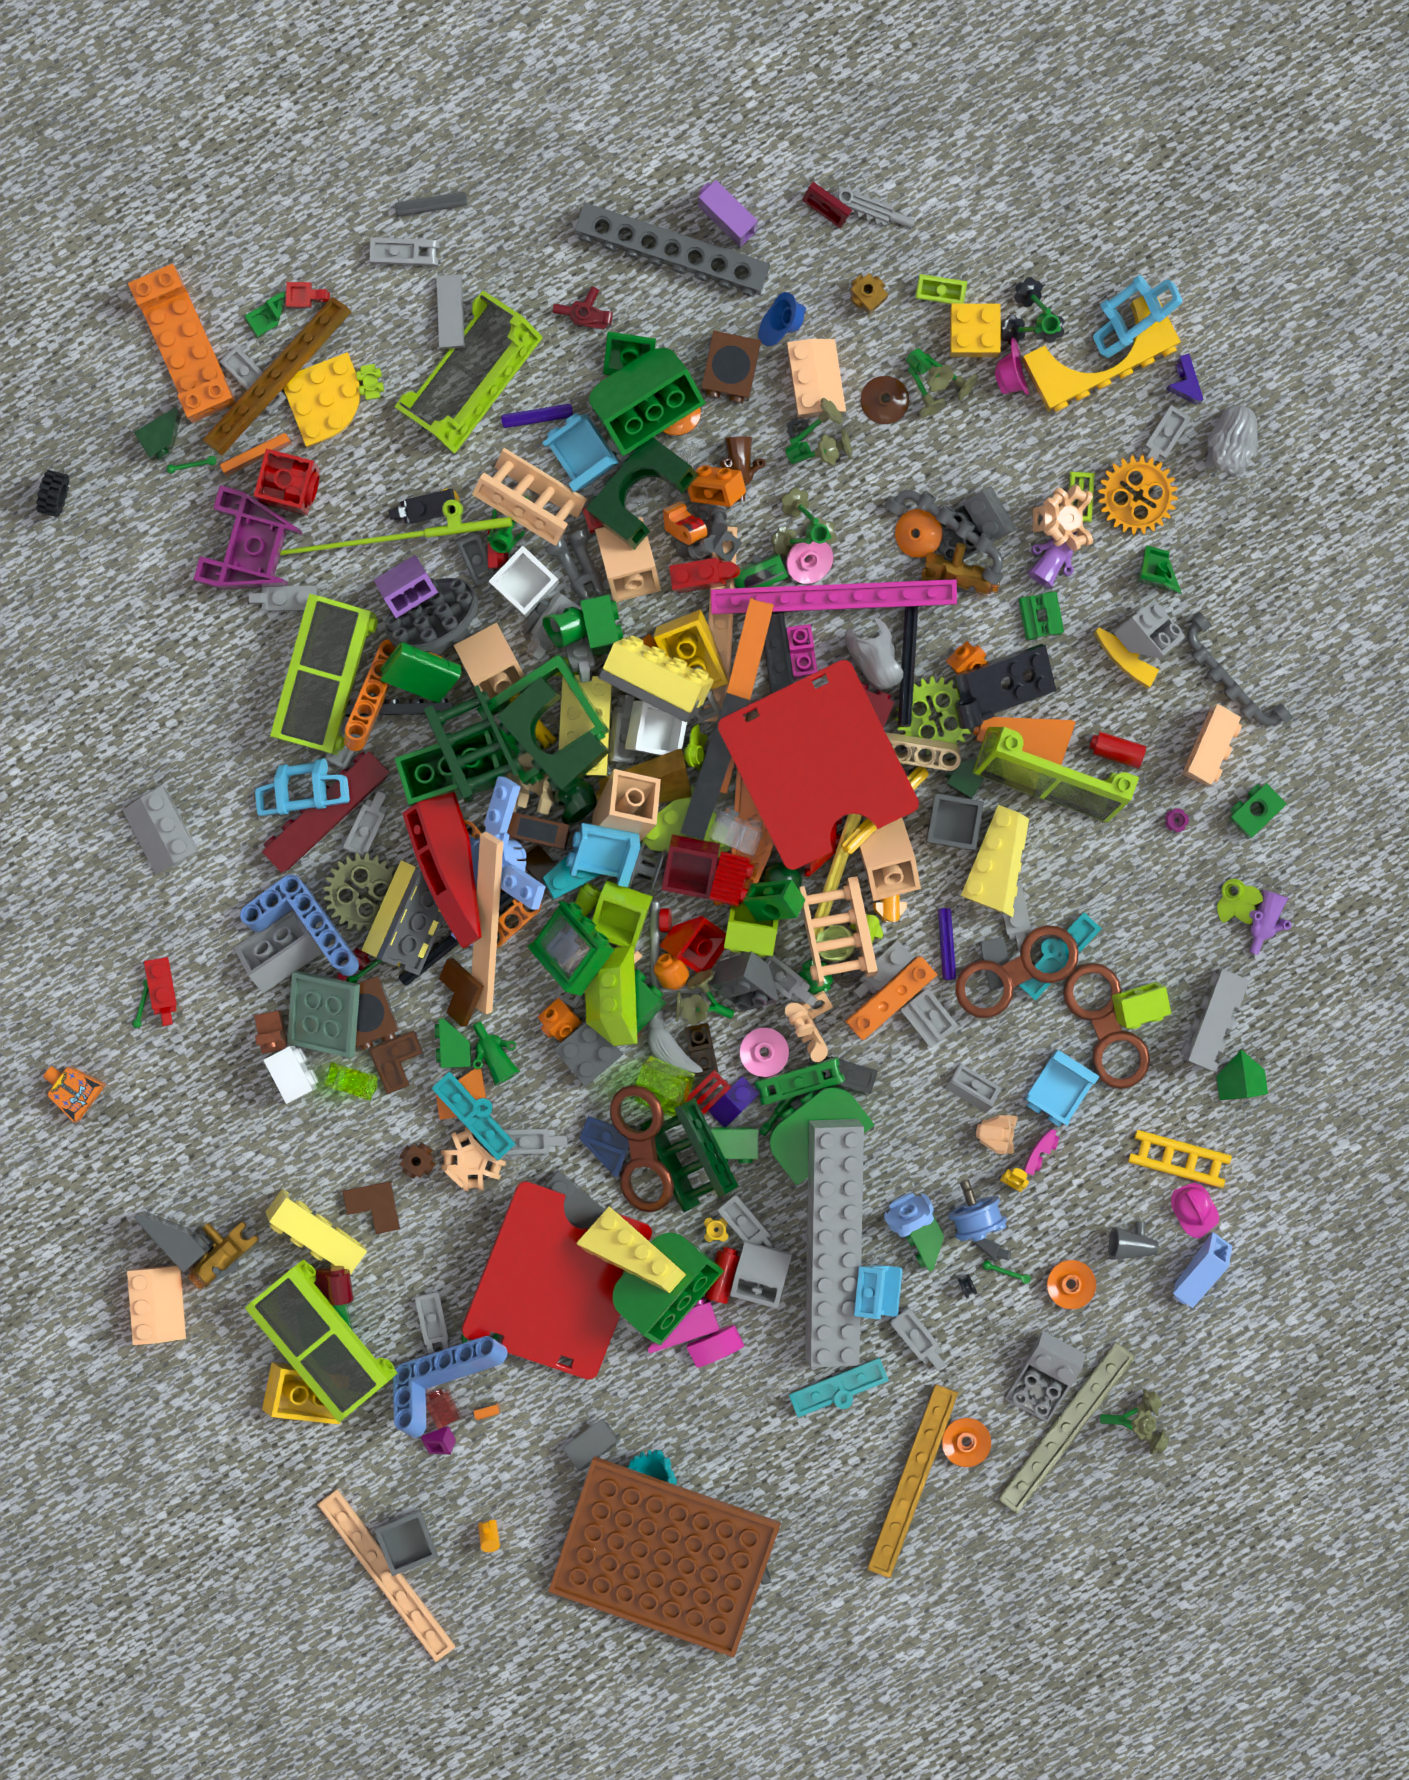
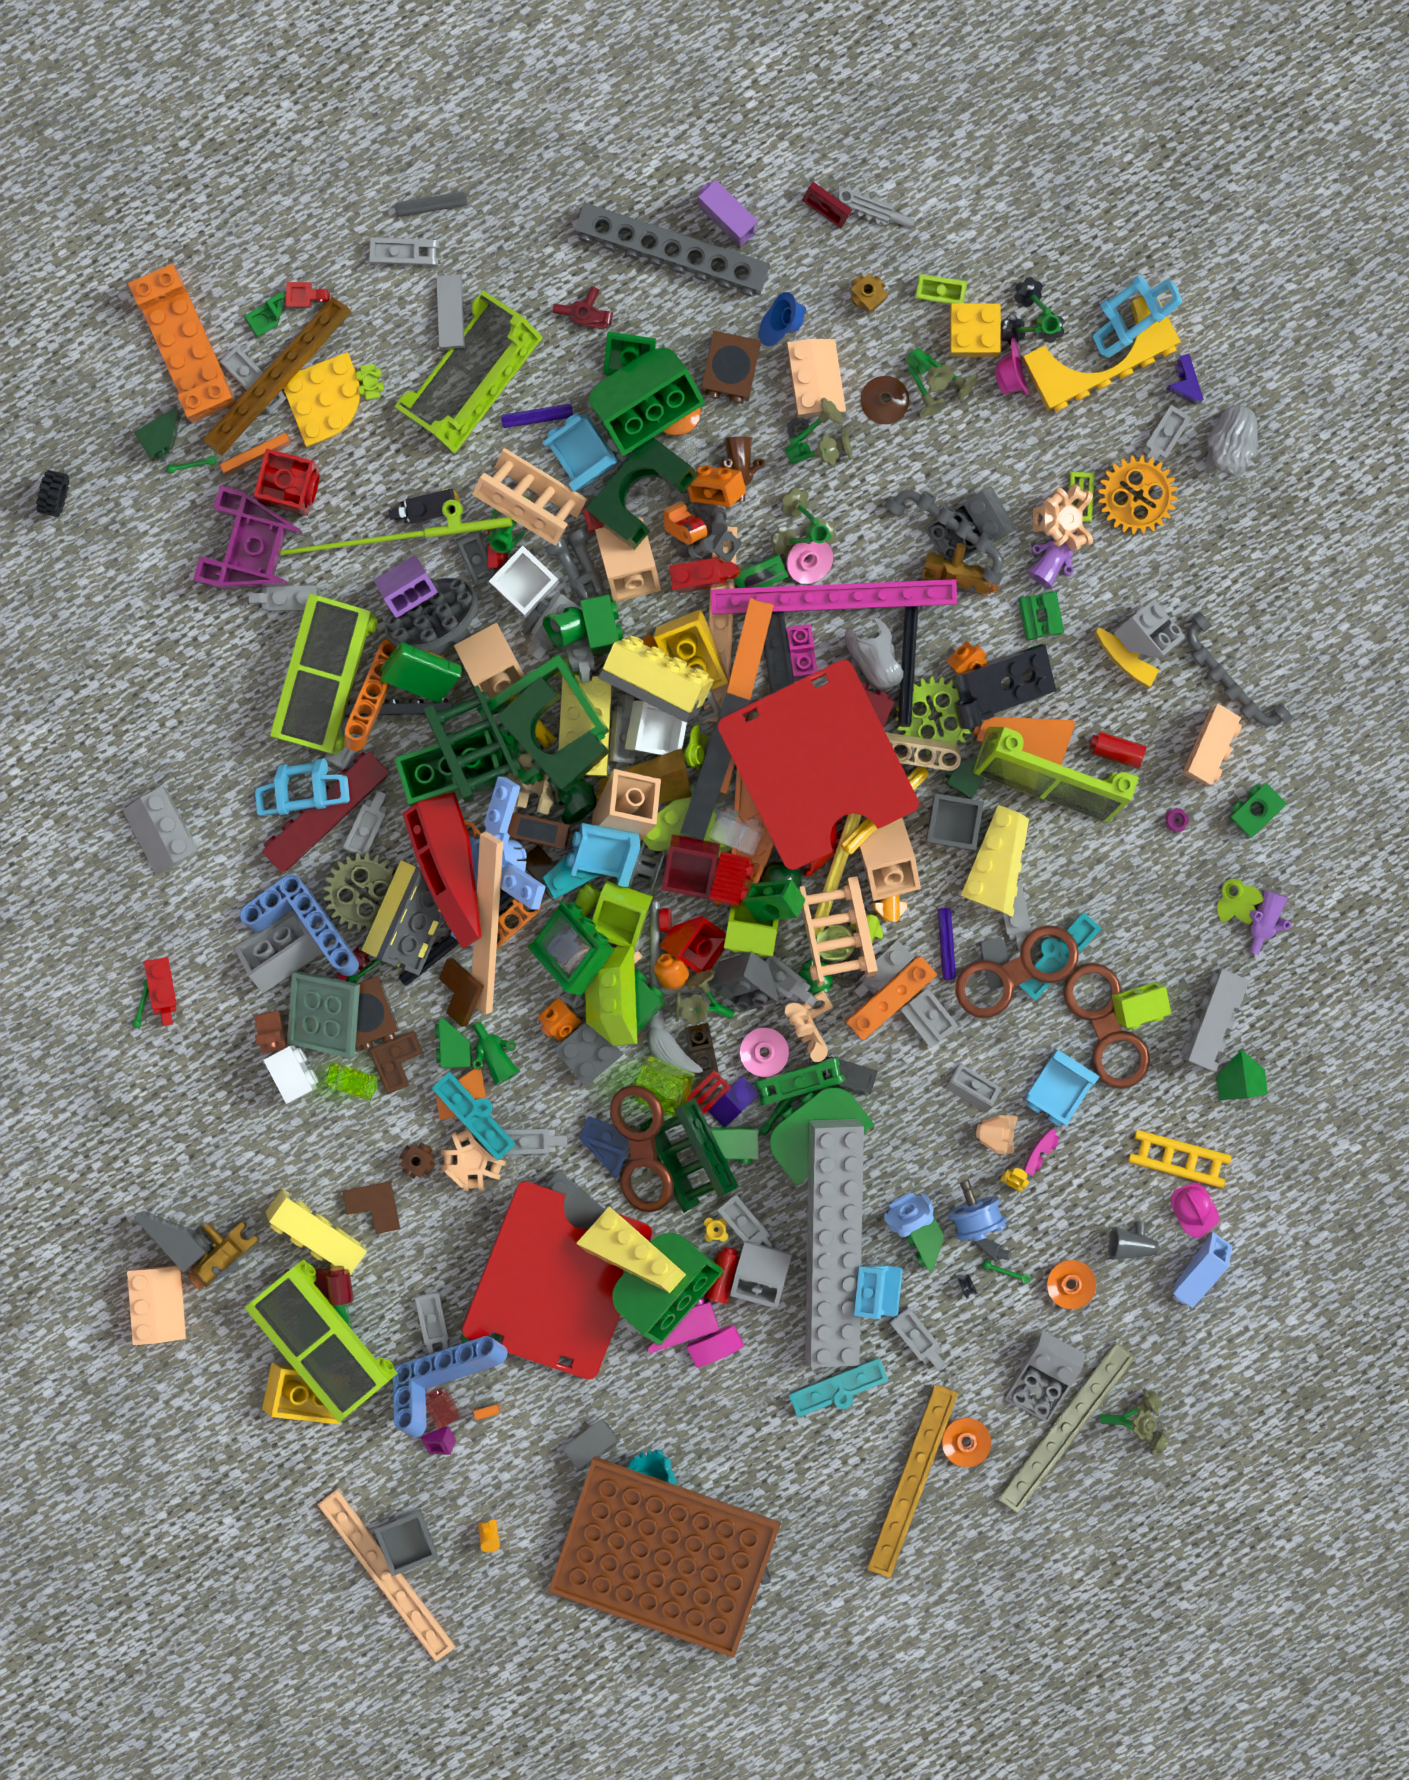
(73, 1091): orange torso -> none
(930, 533): orange dish -> none
(1157, 570): green slope -> none

